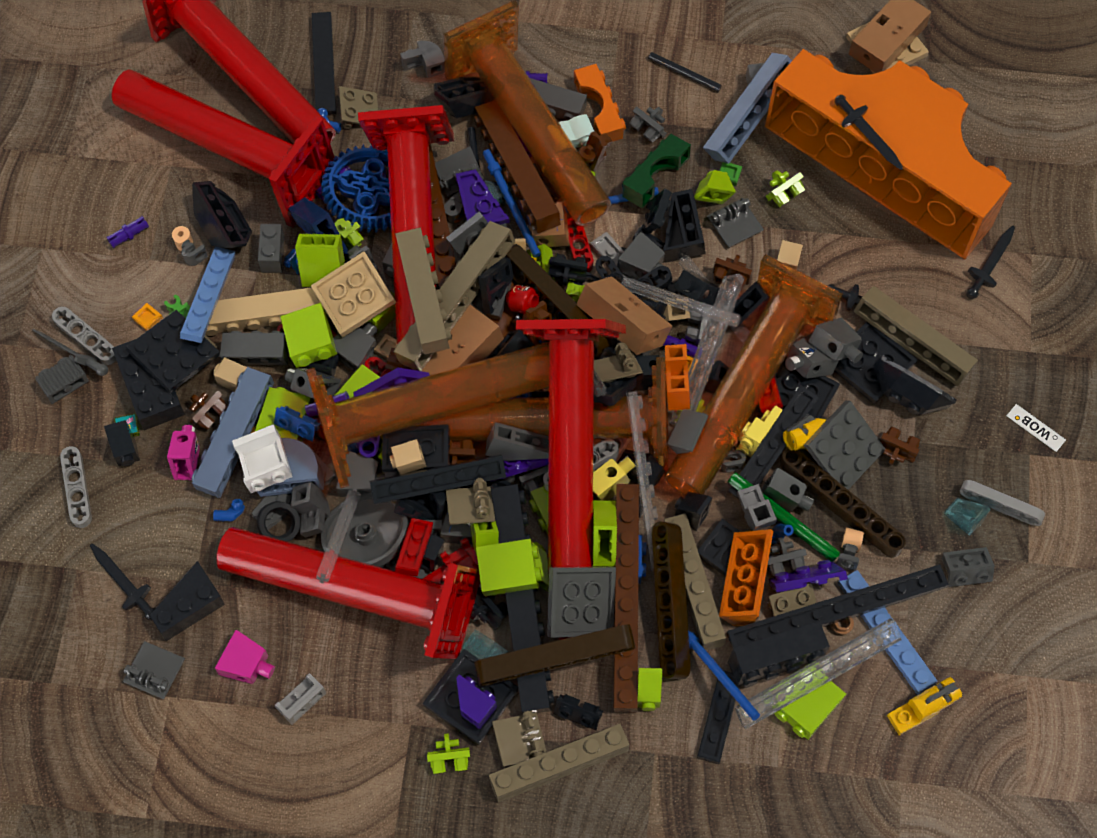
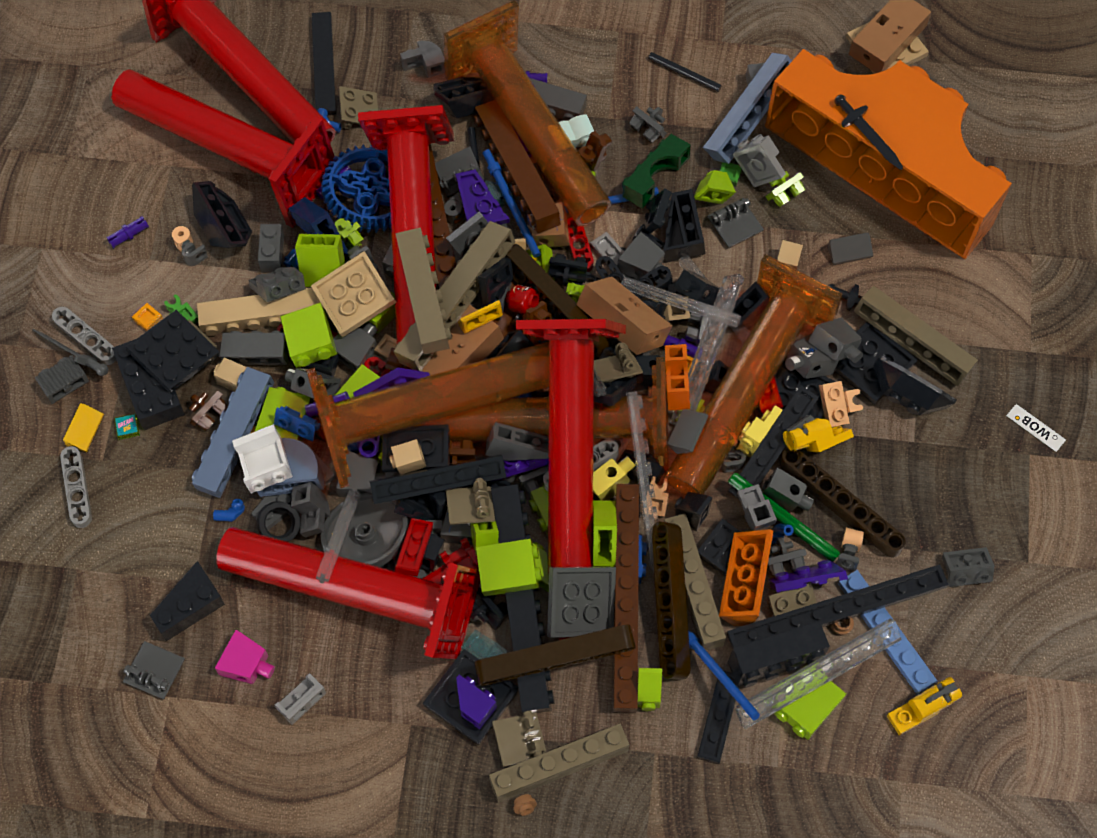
(83, 427): none -> yellow slope
(122, 443): black slope -> none
(135, 595): black sword -> none
(183, 447): dark pink torso -> none
(207, 295): medium blue plate -> none
(278, 283): none -> dark grey plate
(438, 758): lime hips -> none
(480, 317): none -> yellow slope
(524, 805): none -> medium nougat plate
(568, 708): black hinge -> none
(592, 83): orange arch -> none
(660, 498): none -> light nougat plate
(731, 267): reddish brown hips -> none
(759, 160): none -> light grey plate
(838, 403): none -> light nougat plate
(845, 445): dark grey plate -> none
(850, 248): none -> dark grey slope
(898, 449): reddish brown hips -> none
(967, 514): clear light blue slope -> none
(982, 276): black sword -> none
(1002, 503): light grey beam -> none

